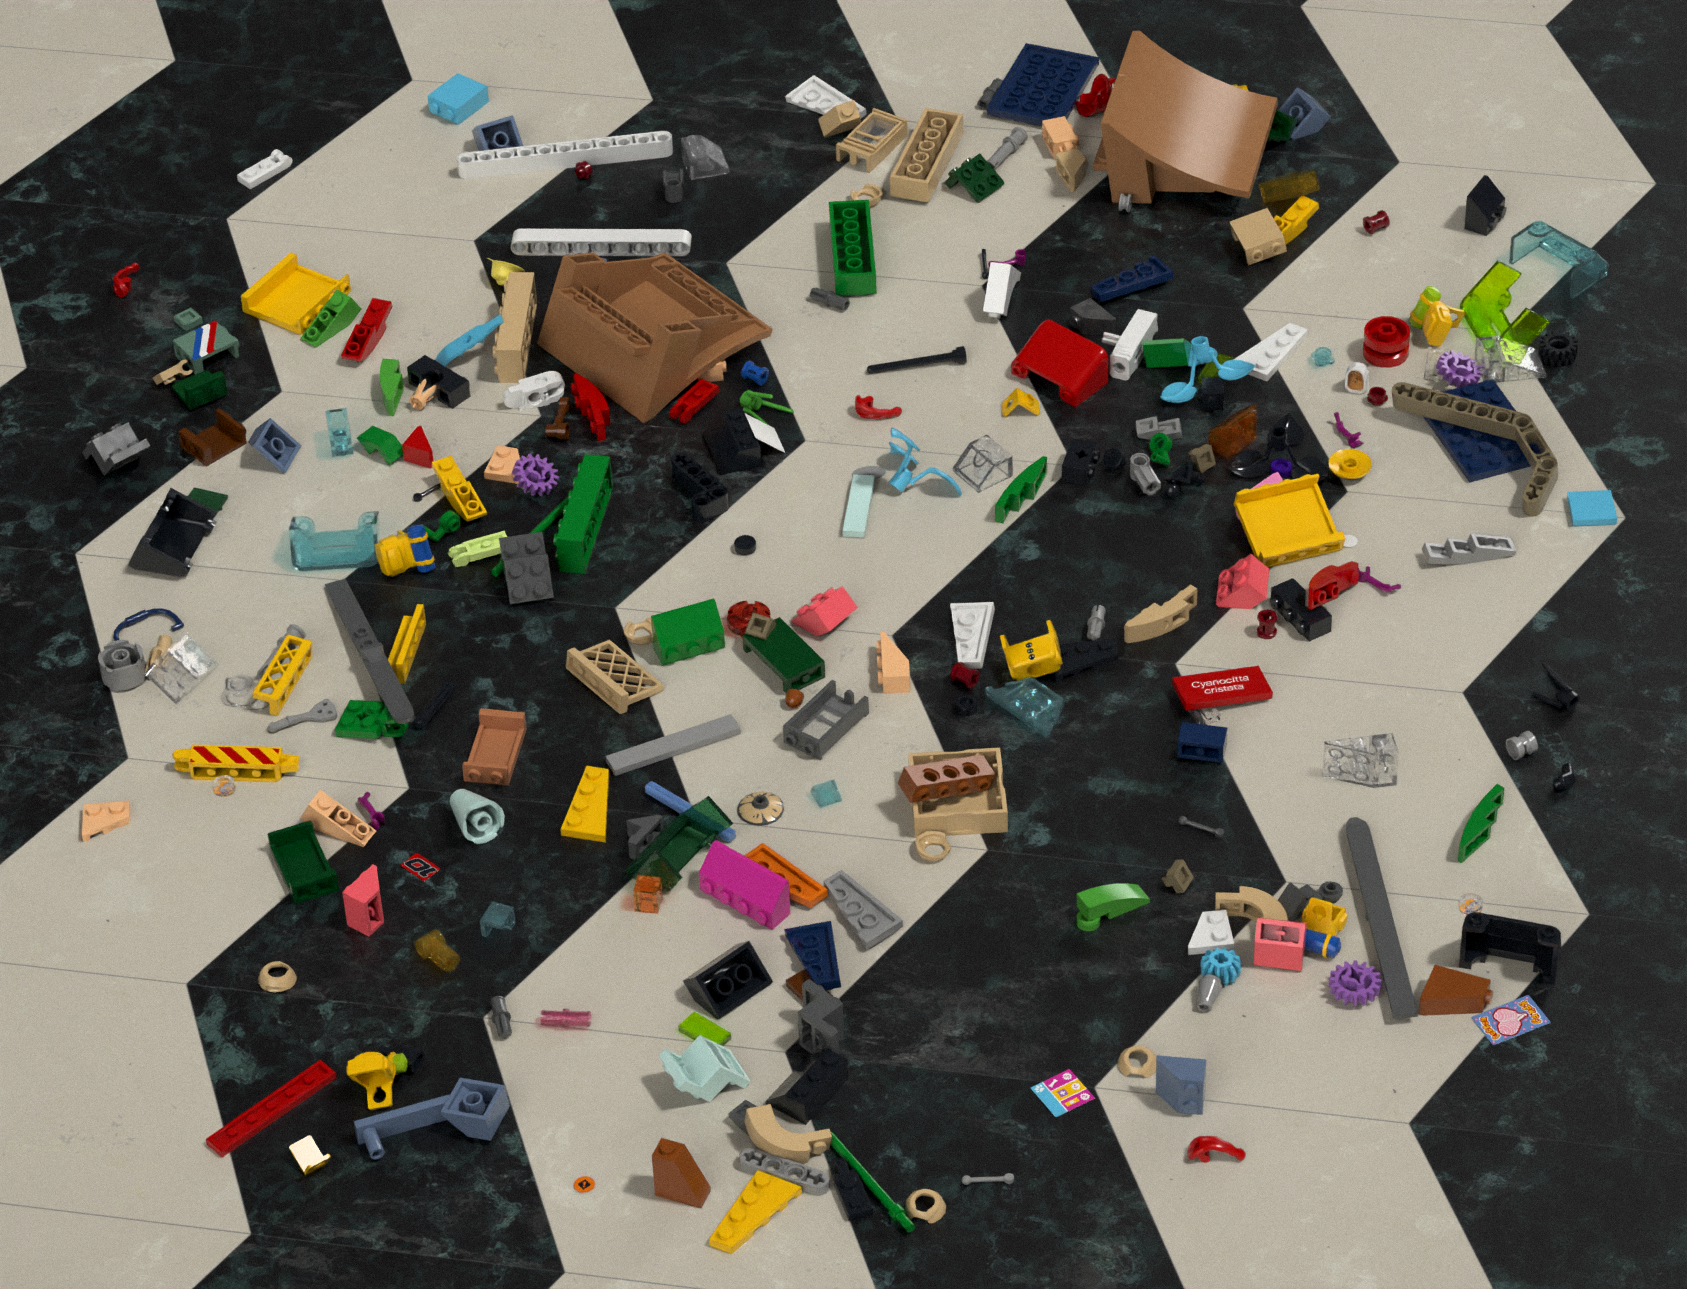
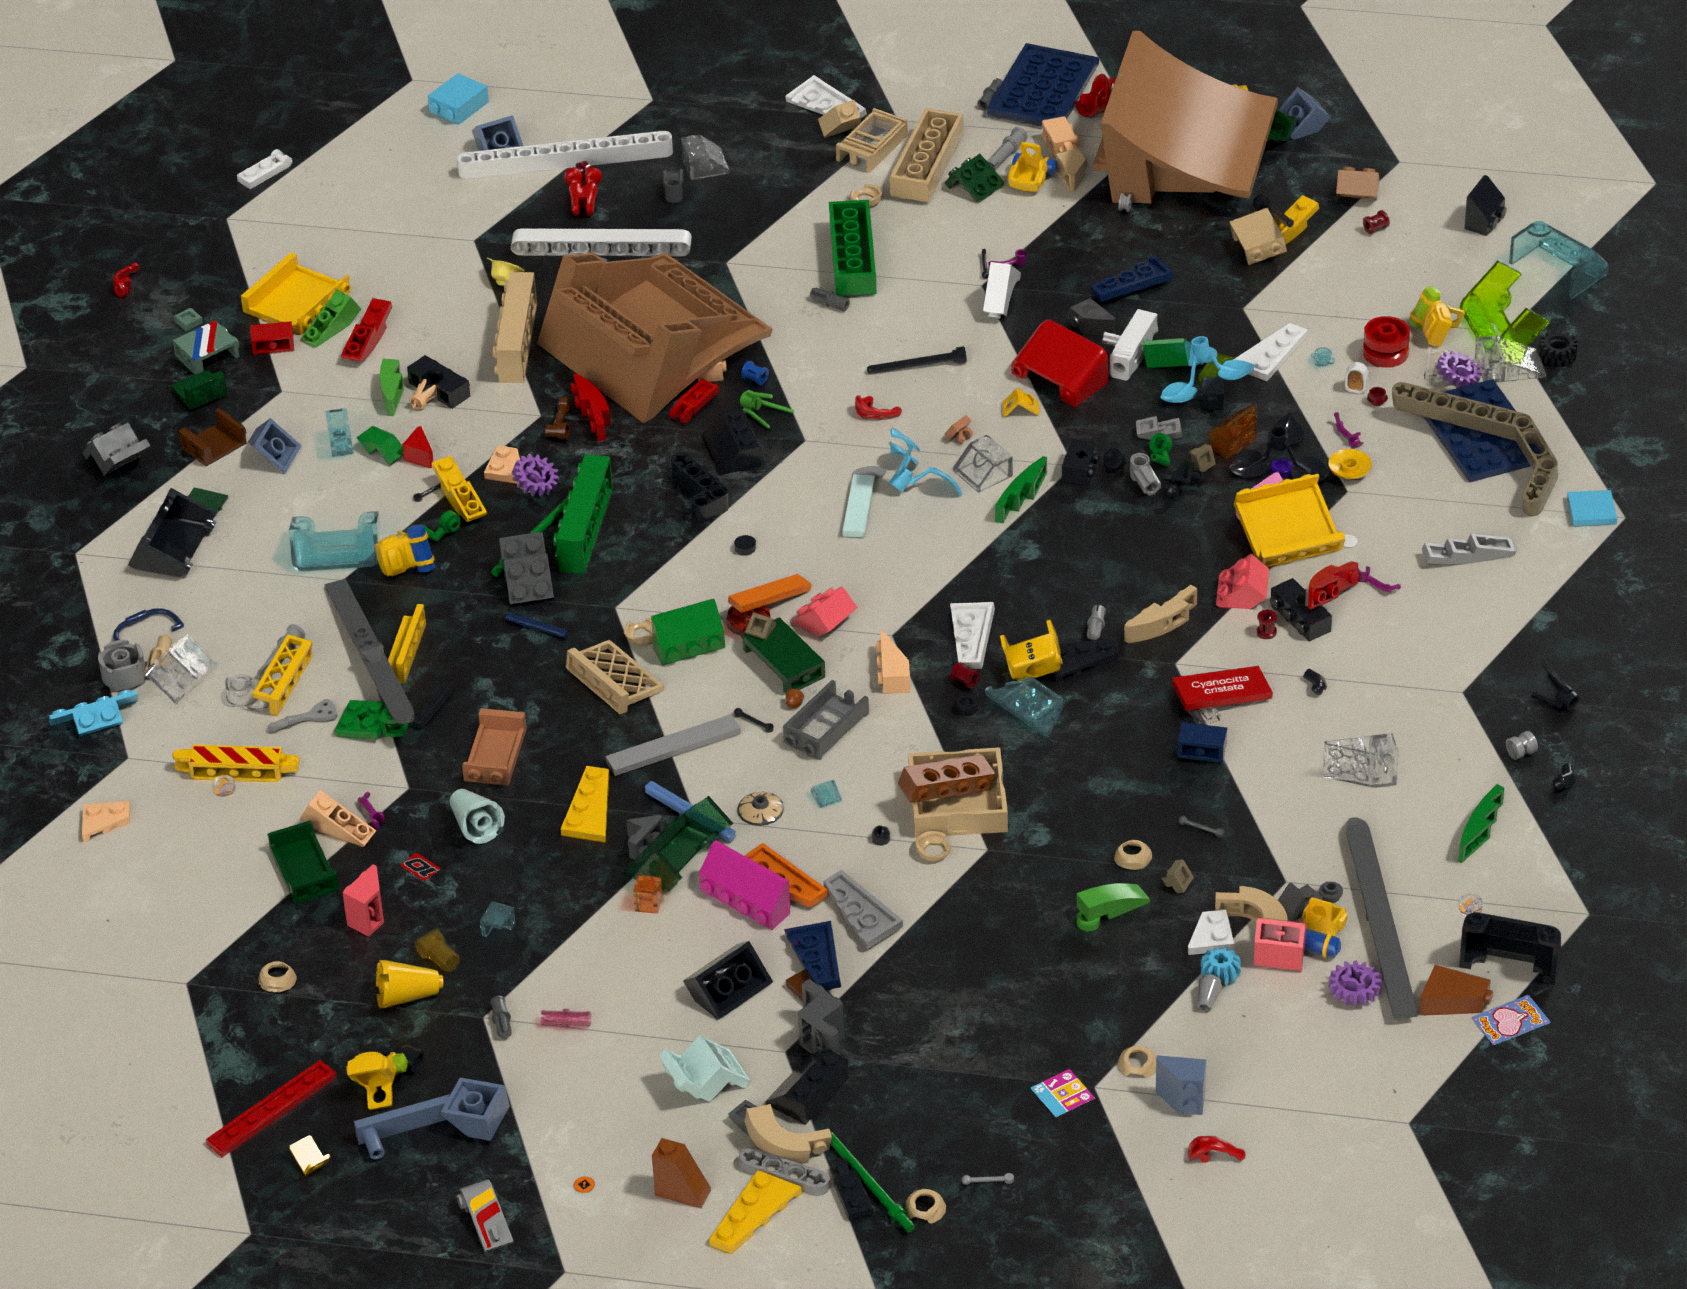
(96, 715): none -> medium azure bracket
(169, 375): tan plate -> none
(272, 337): none -> red brick
(405, 983): none -> yellow cone
(467, 341): medium azure piece -> none
(476, 549): yellowish green hinge -> none
(486, 1214): none -> light grey door
(535, 391): white piece -> none
(543, 627): none -> dark blue bar
(583, 195): none -> red piece
(698, 1025): clear neon green tile -> none
(765, 433): white sticker -> none
(768, 727): none -> black hinge
(769, 593): none -> orange tile
(884, 838): none -> black hinge
(959, 428): none -> nougat tile
(1028, 170): none -> yellow piece
(1135, 861): none -> tan piece
(1261, 202): none -> black piece
(1289, 186): clear yellow slope -> none
(1318, 681): none -> black arm
(1357, 183): none -> medium nougat slope

